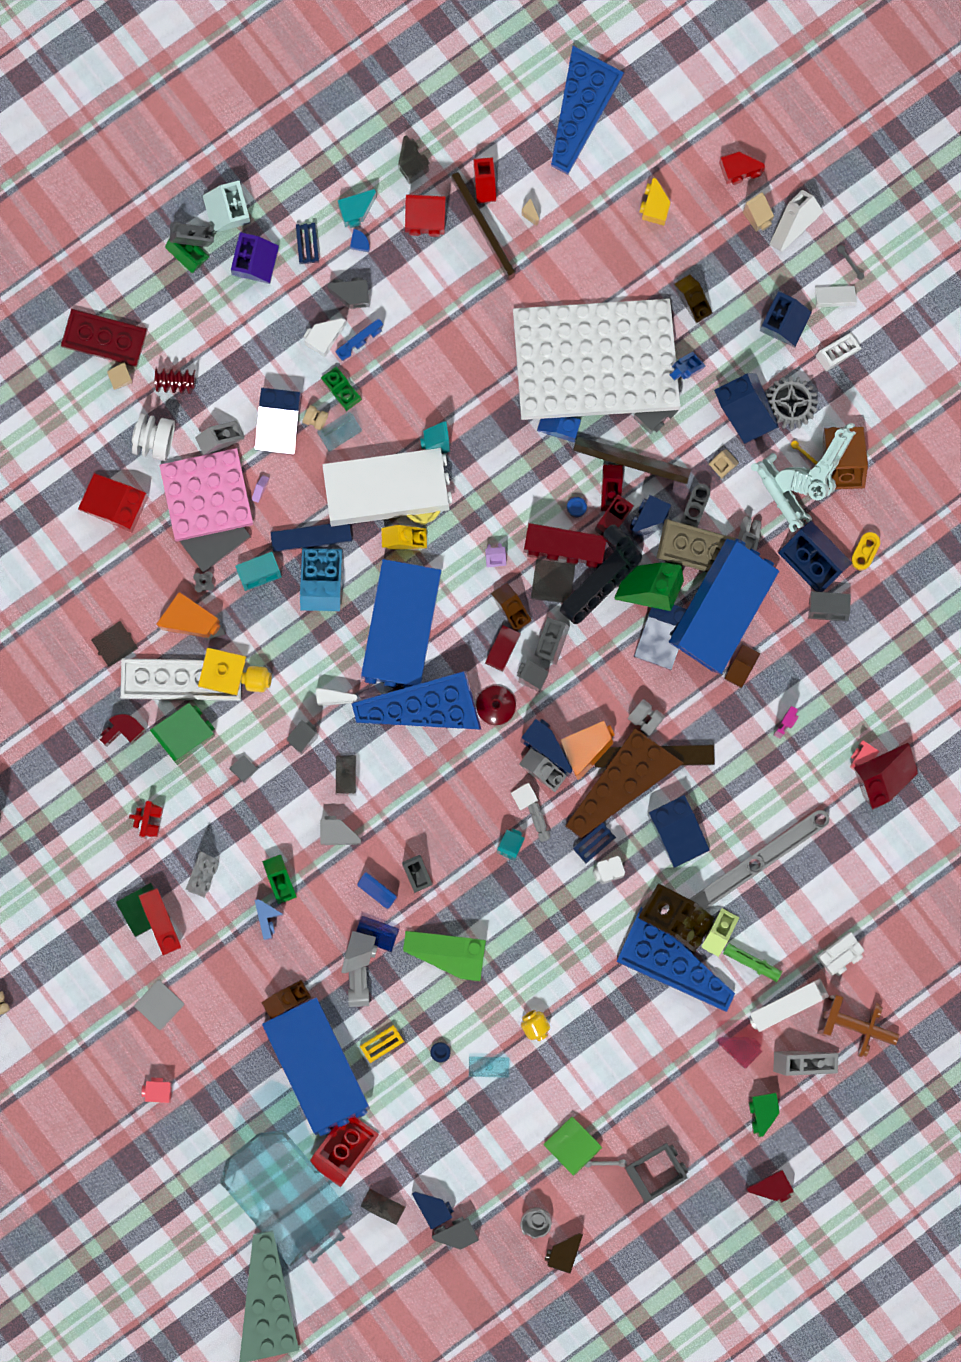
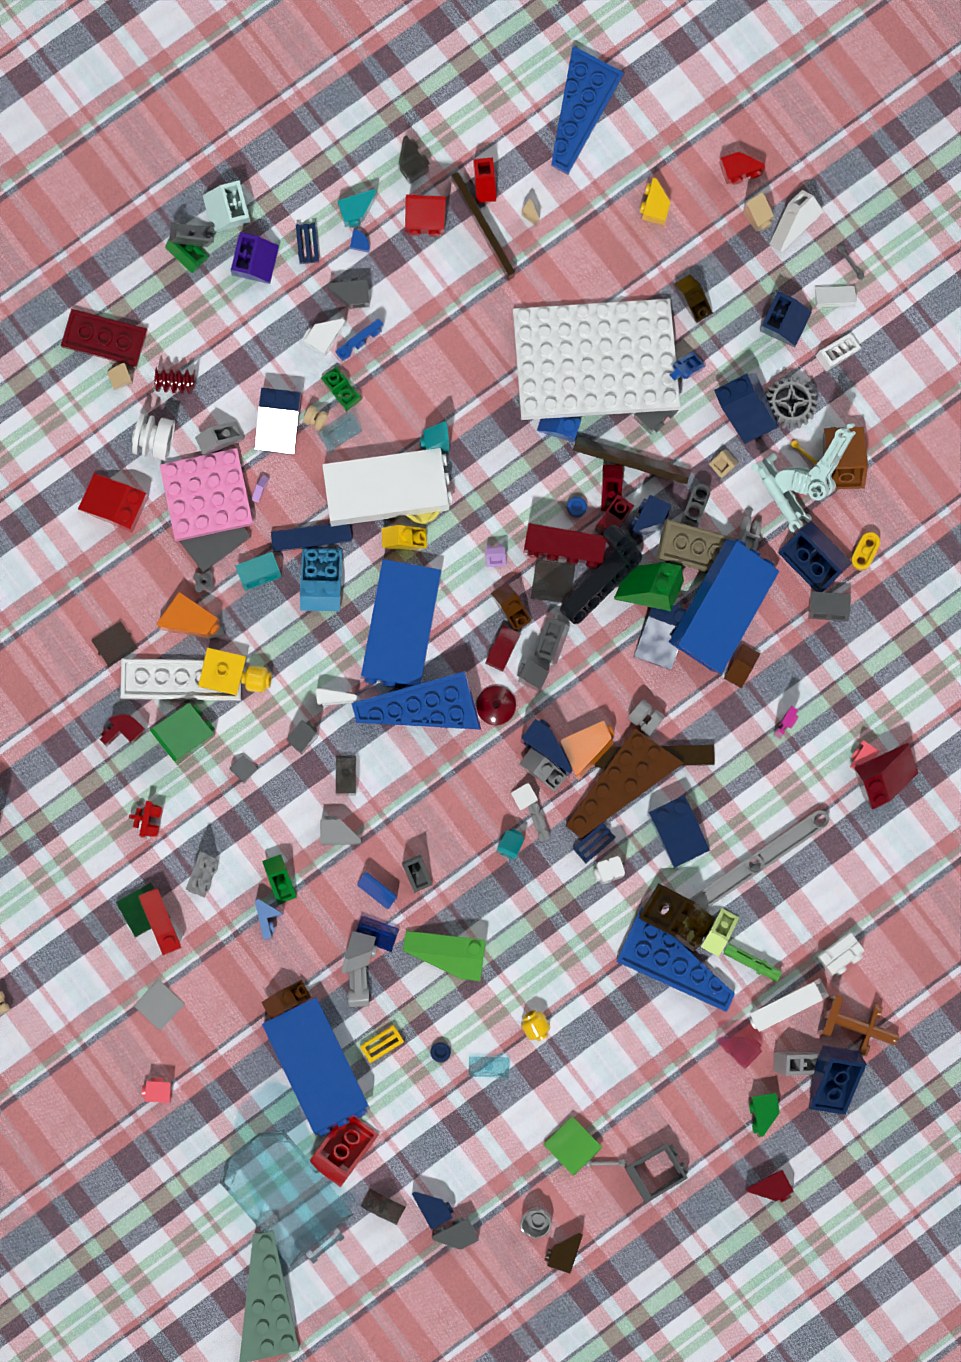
(835, 1079): none -> dark blue slope

